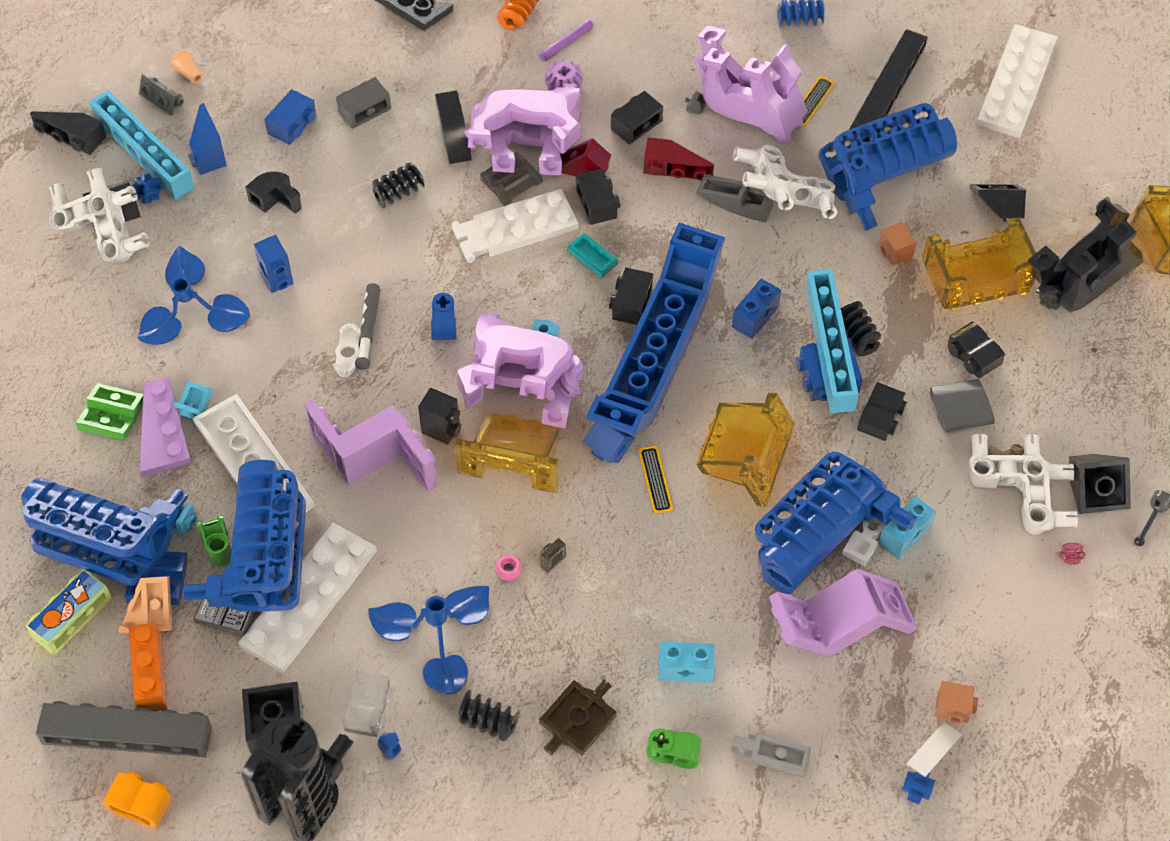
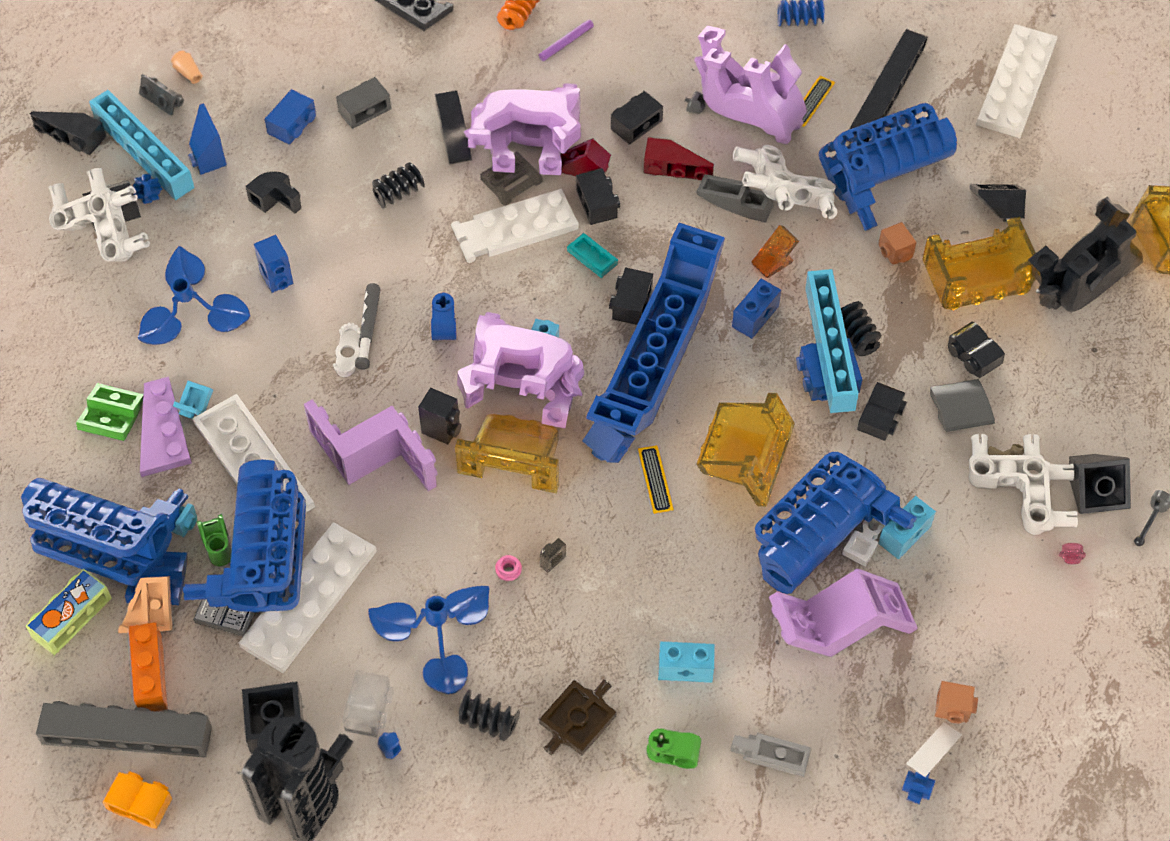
(563, 73): lavender gear -> none
(775, 252): none -> clear orange slope

